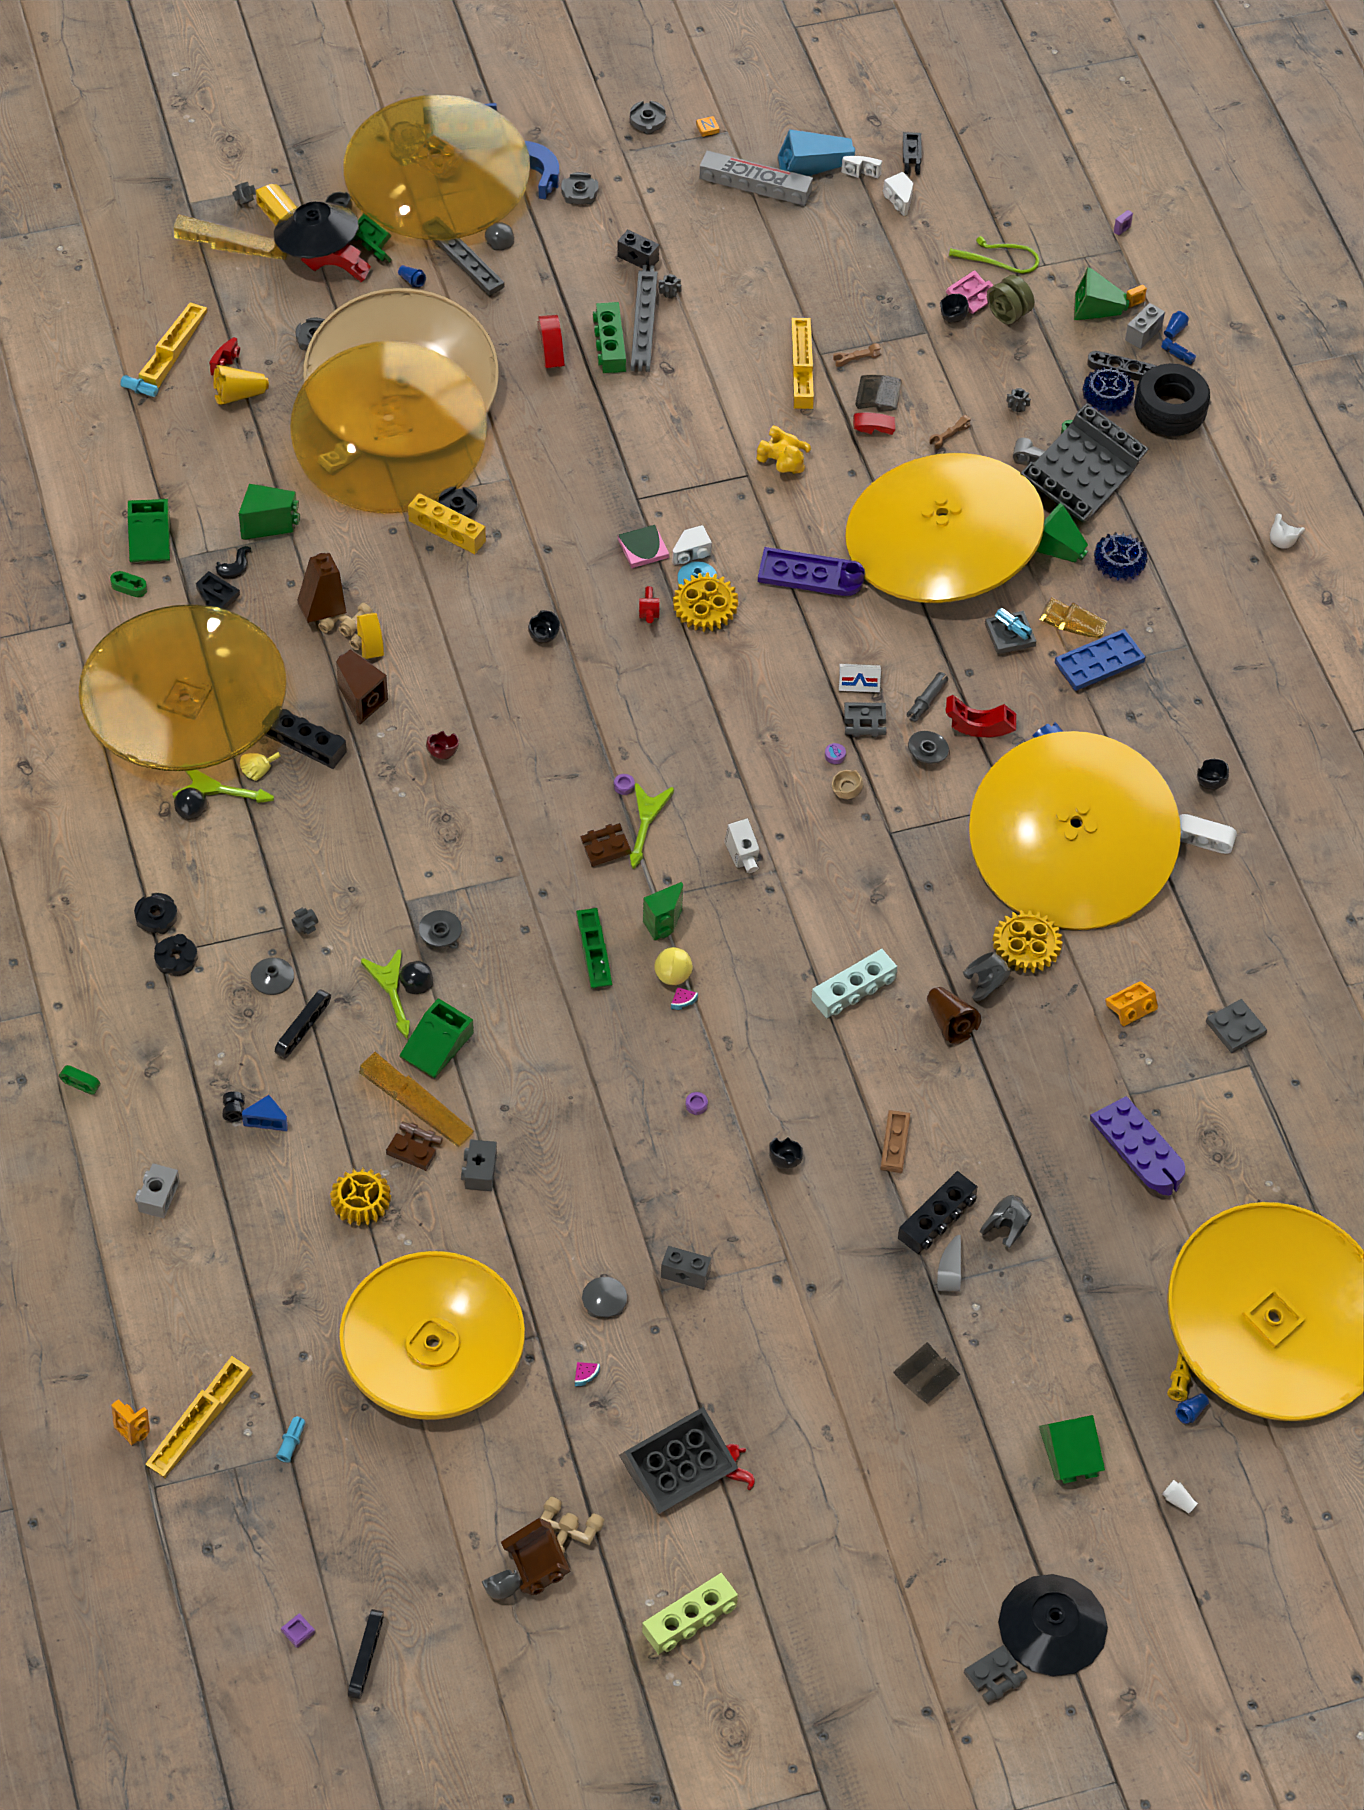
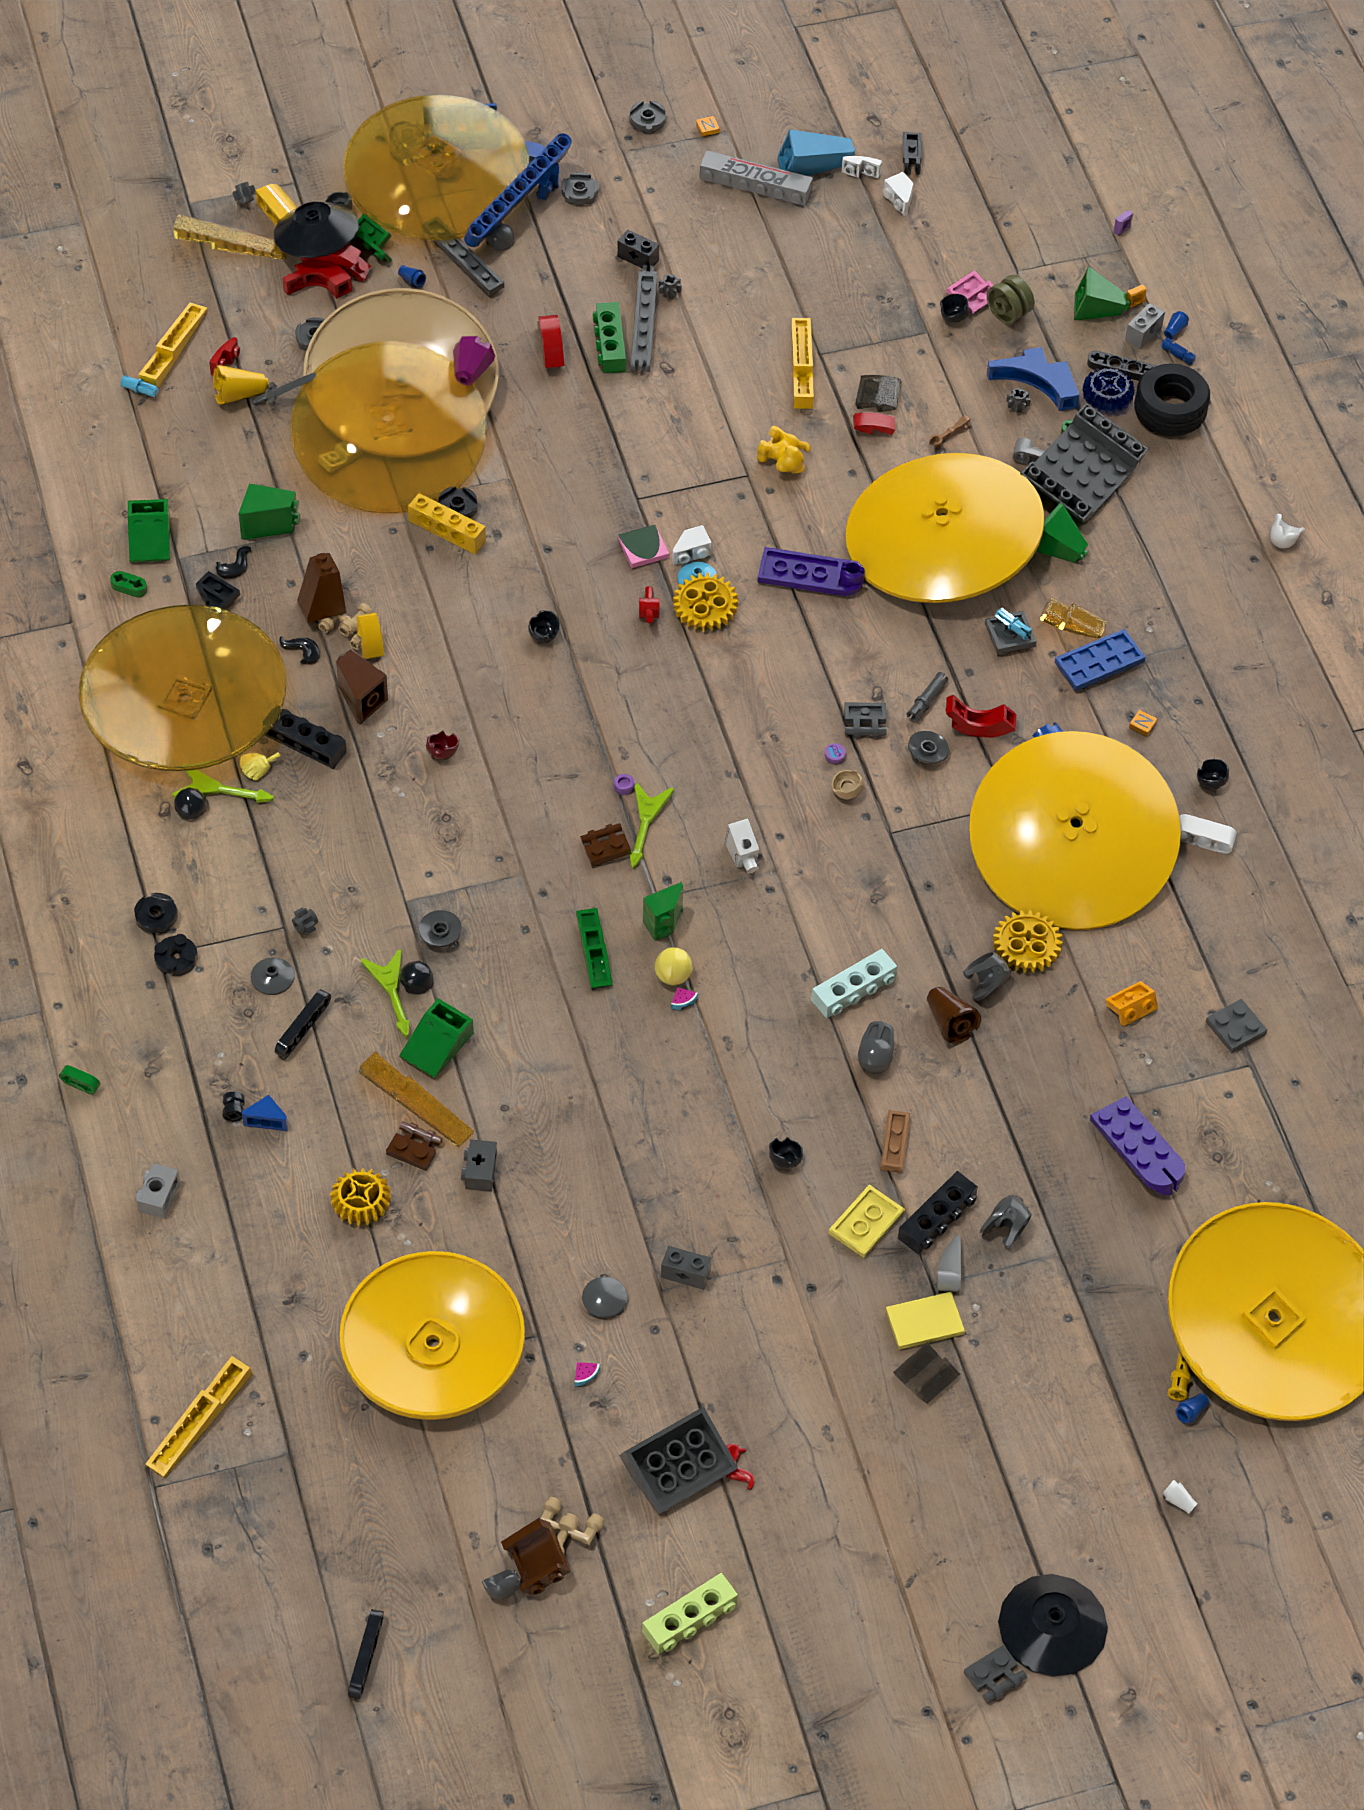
(130, 1425): light orange bracket -> none
(273, 391): none -> dark grey sword
(291, 1439): medium azure axle -> none
(298, 1630): medium lavender tile -> none
(308, 646): none -> black piece
(318, 274): none -> red arch
(471, 359): none -> magenta cone
(517, 190): none -> blue beam
(696, 1103): medium lavender tile -> none
(859, 677): white panel -> none
(866, 1221): none -> light yellow tile
(873, 350): medium nougat piece -> none
(876, 1047): none -> dark grey helmet
(925, 1320): none -> light yellow tile
(982, 242): lime piece -> none
(1033, 369): none -> arch
(1073, 1448): green slope -> none
(1122, 550): clear blue gear -> none
(1143, 723): none -> light orange tile

